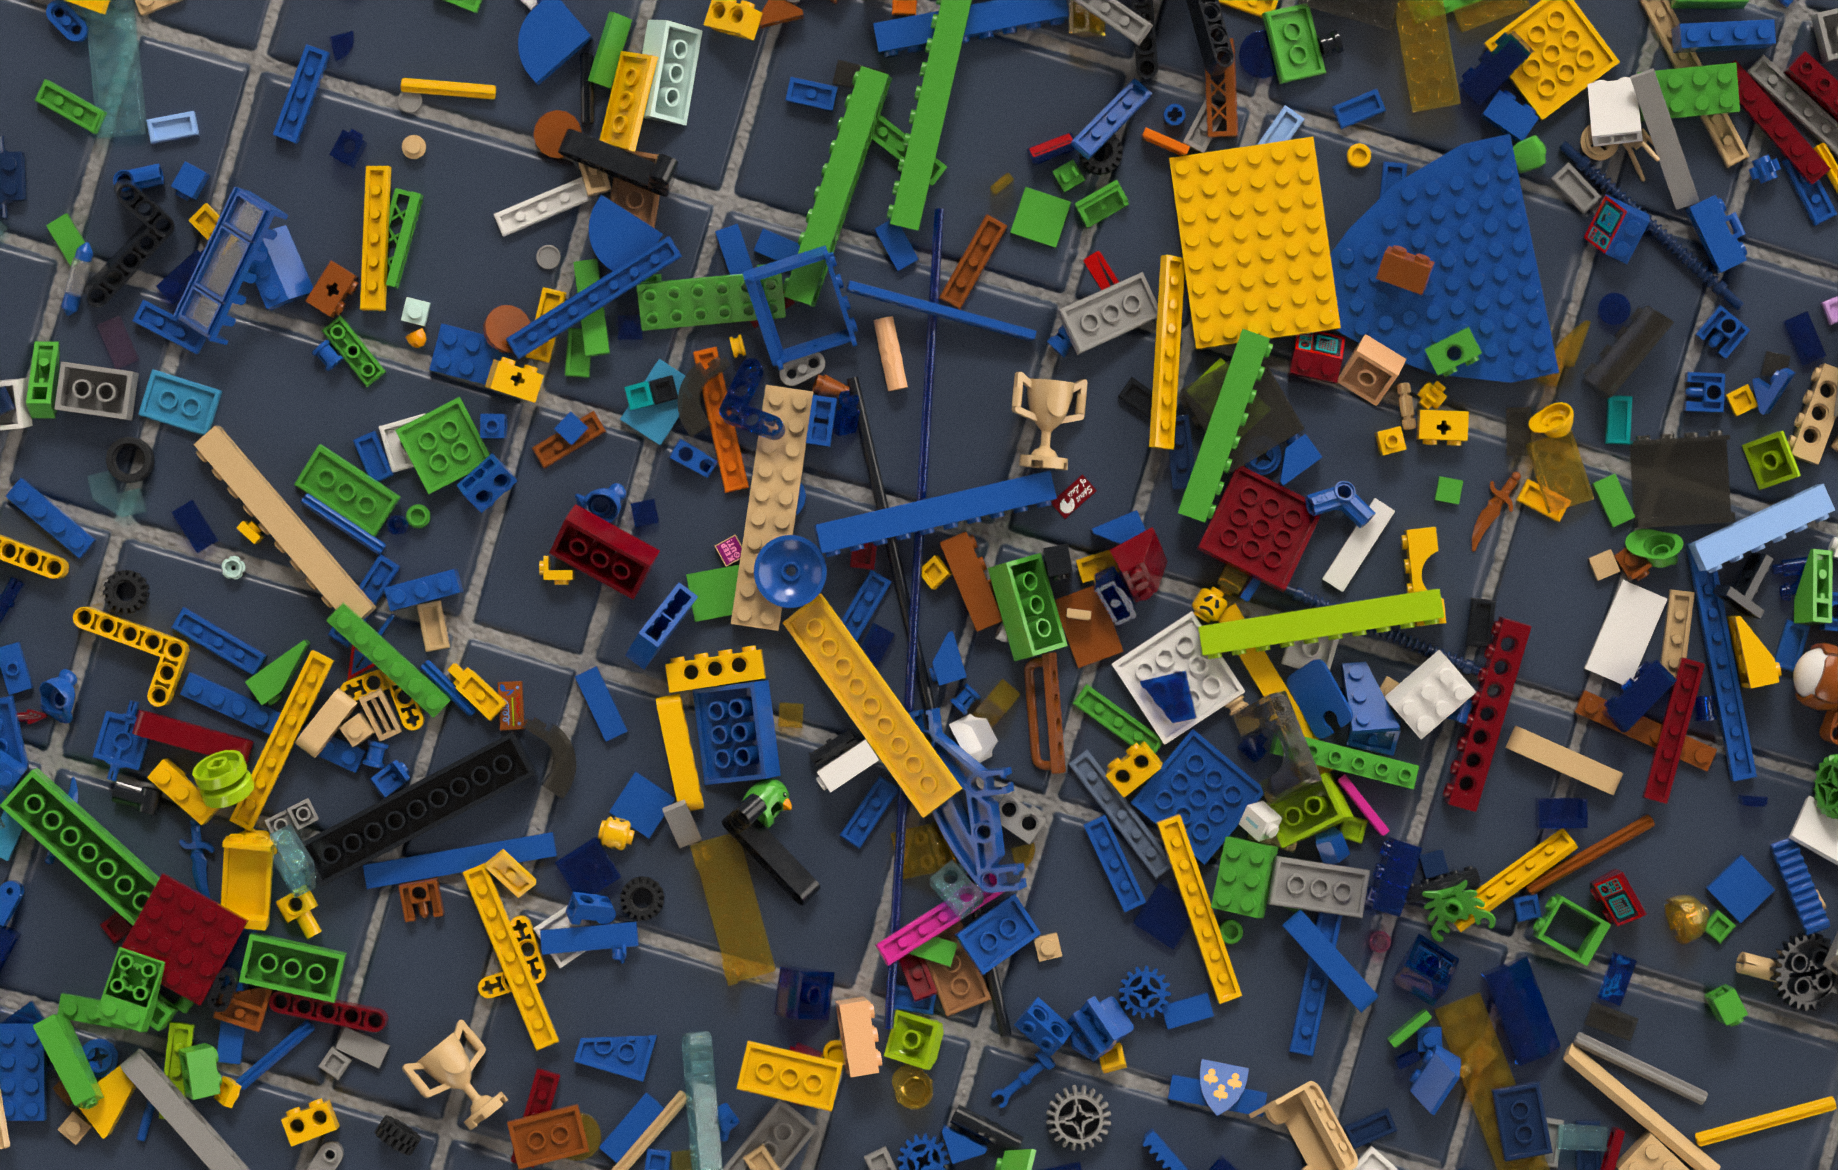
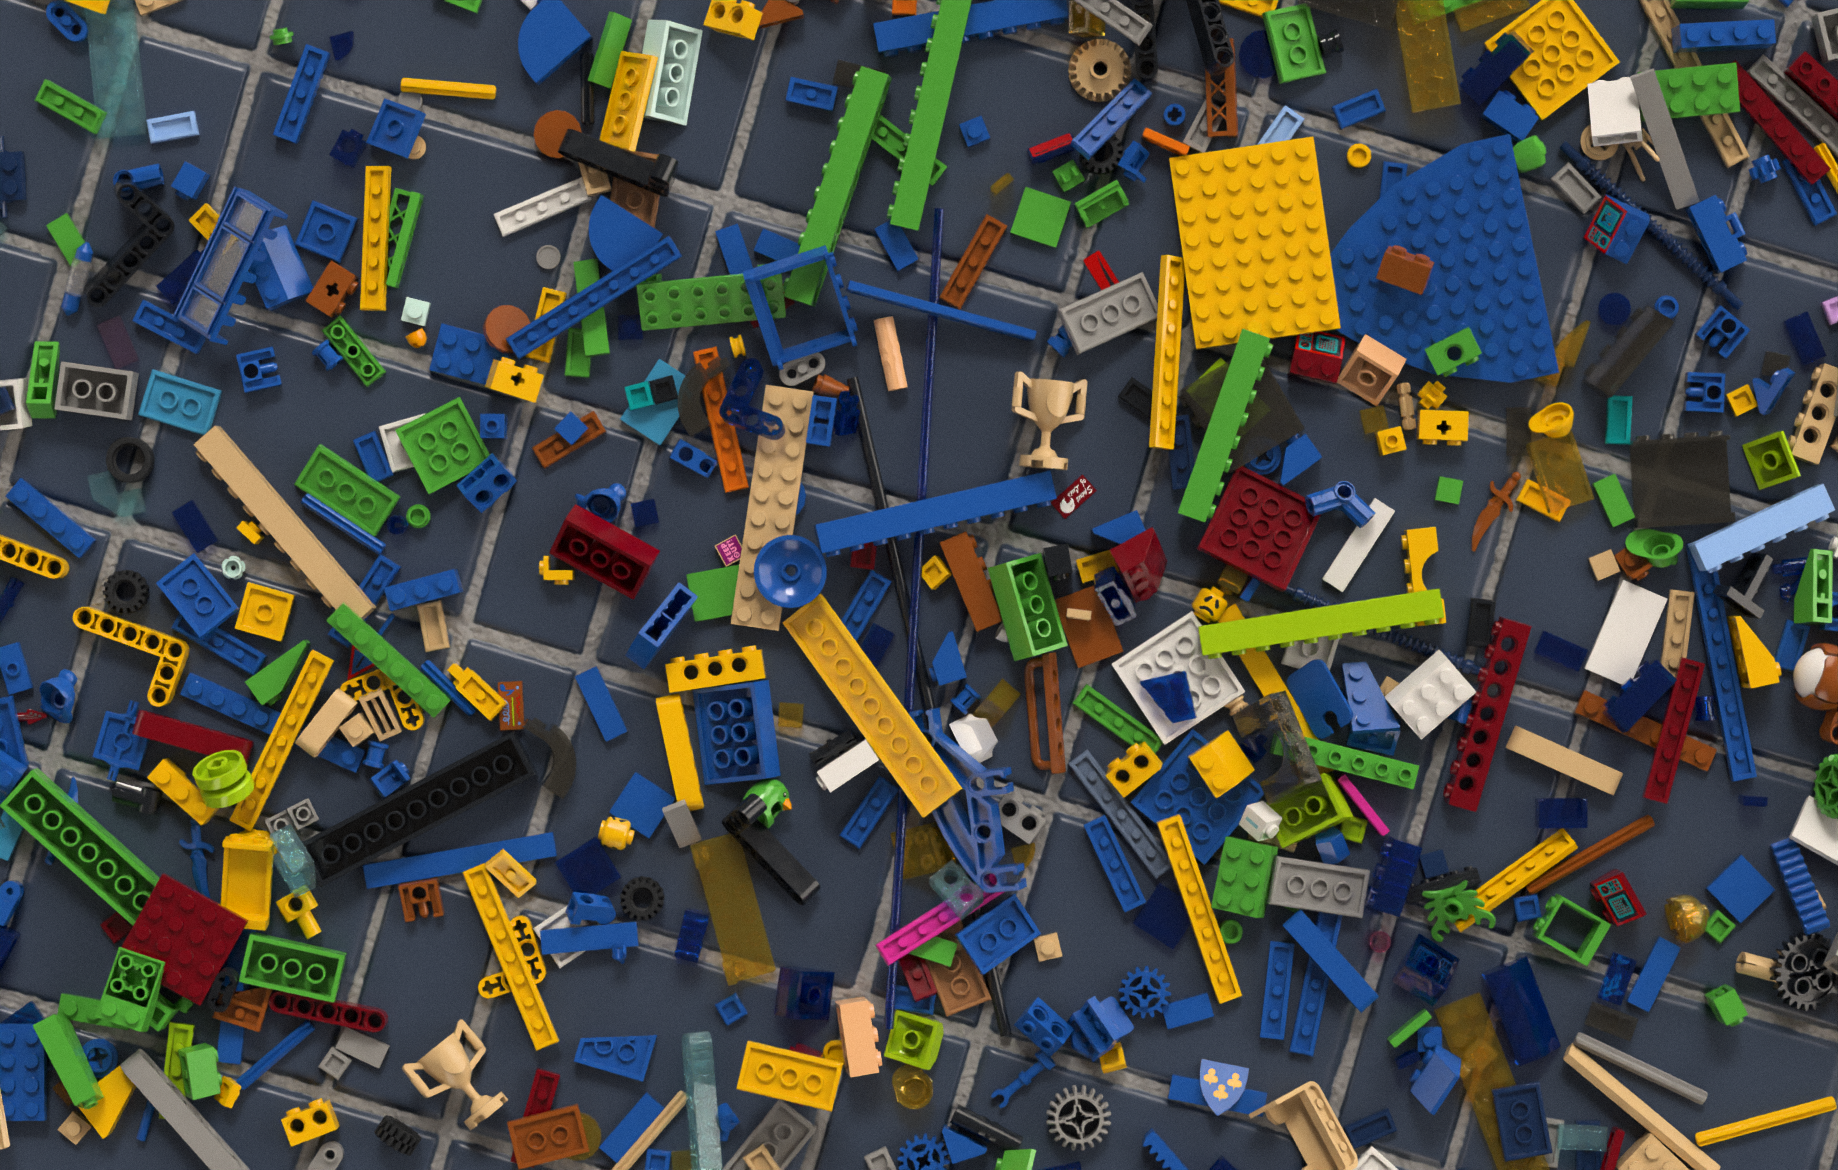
(197, 596): none -> blue plate
(252, 358): none -> blue brick
(265, 611): none -> yellow plate
(281, 36): none -> bright green plate
(326, 231): none -> blue tile
(396, 128): none -> blue plate
(692, 935): none -> clear blue brick
(731, 1009): none -> blue tile
(974, 131): none -> blue plate
(1099, 87): none -> tan gear
(1133, 160): none -> blue bracket
(1221, 764): none -> yellow slope
(1276, 990): none -> blue plate
(1374, 419): none -> clear yellow tile
(1560, 651): none -> clear blue tile
(1653, 974): none -> blue tile
(1667, 306): none -> blue plate

